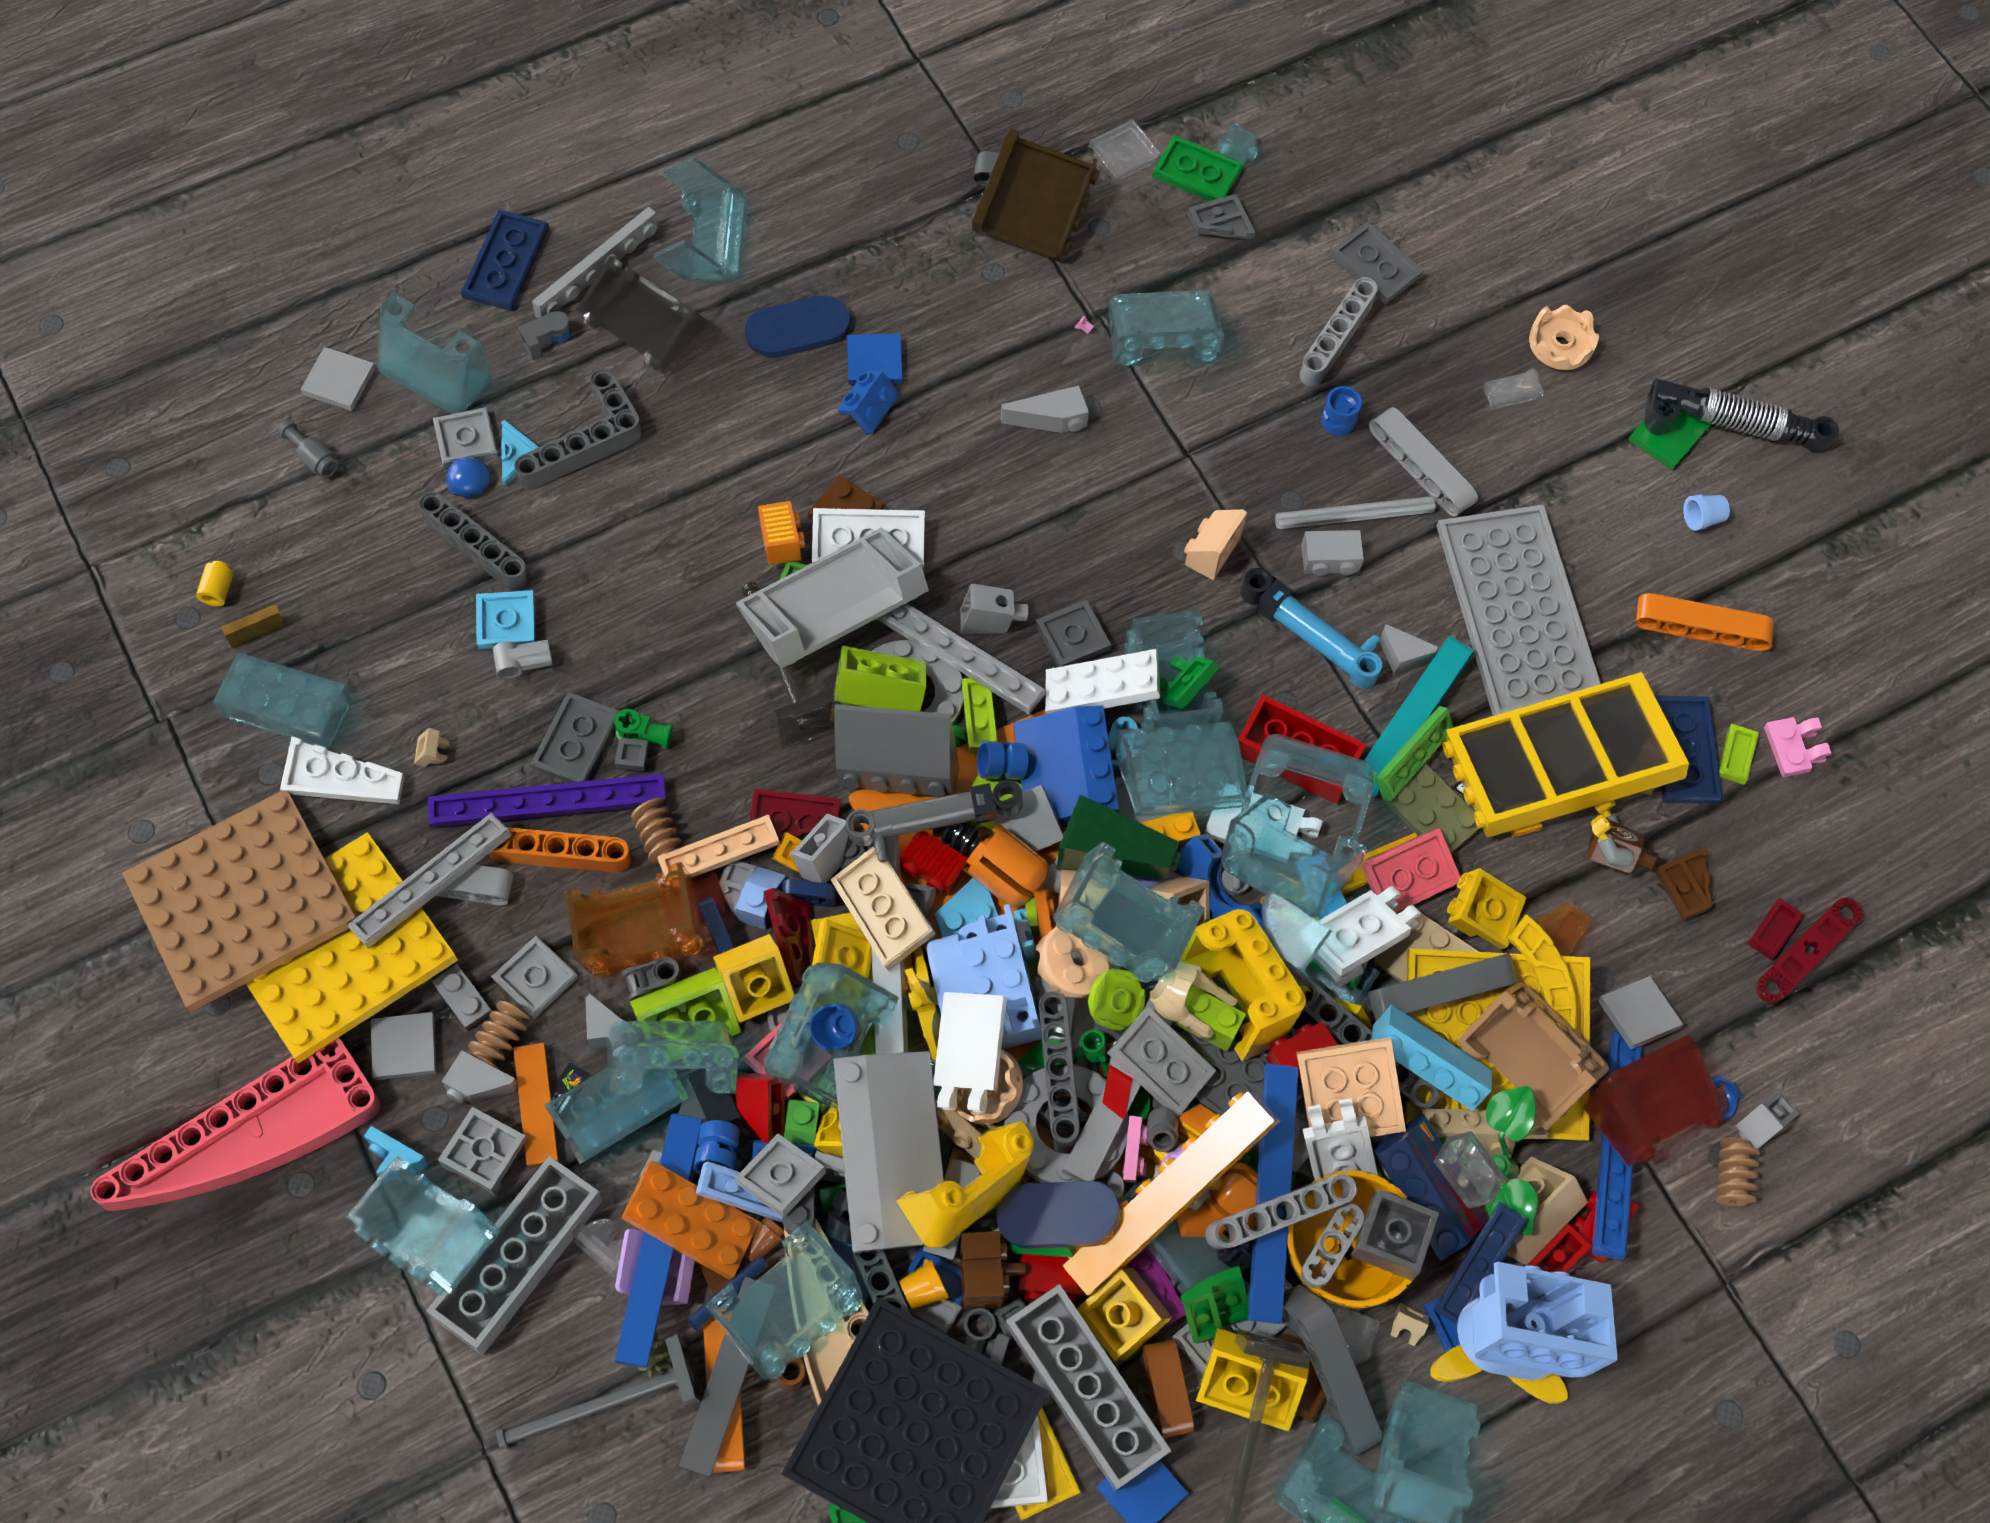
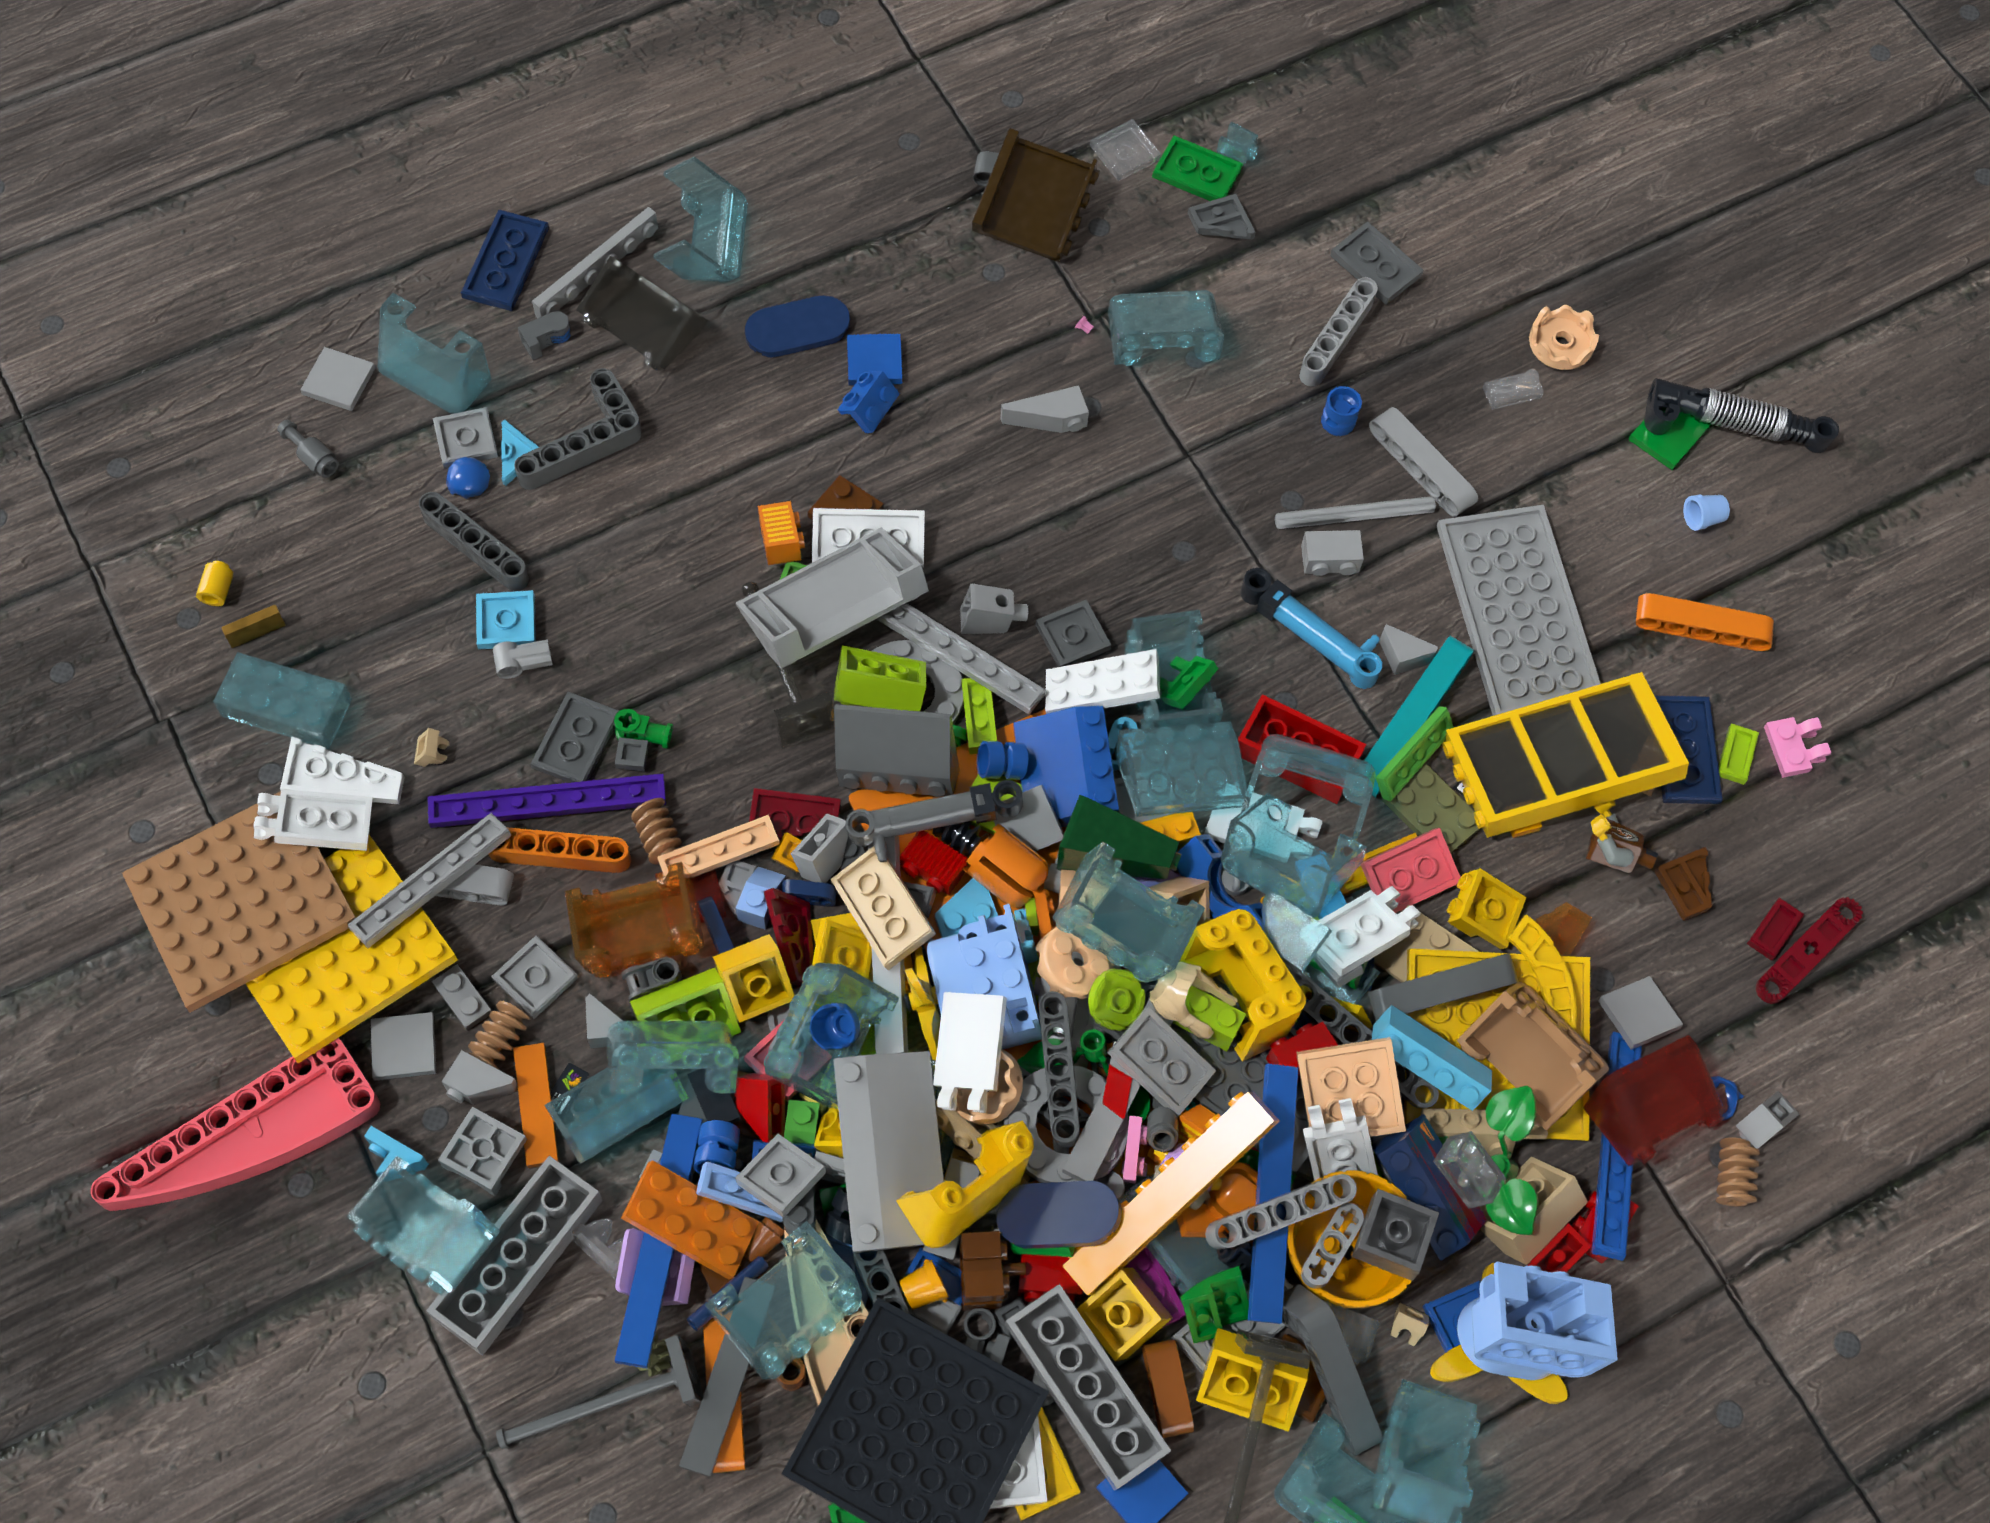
(314, 819): none -> white tile
(1215, 541): light nougat slope -> none
(1479, 1262): dark blue tile -> none

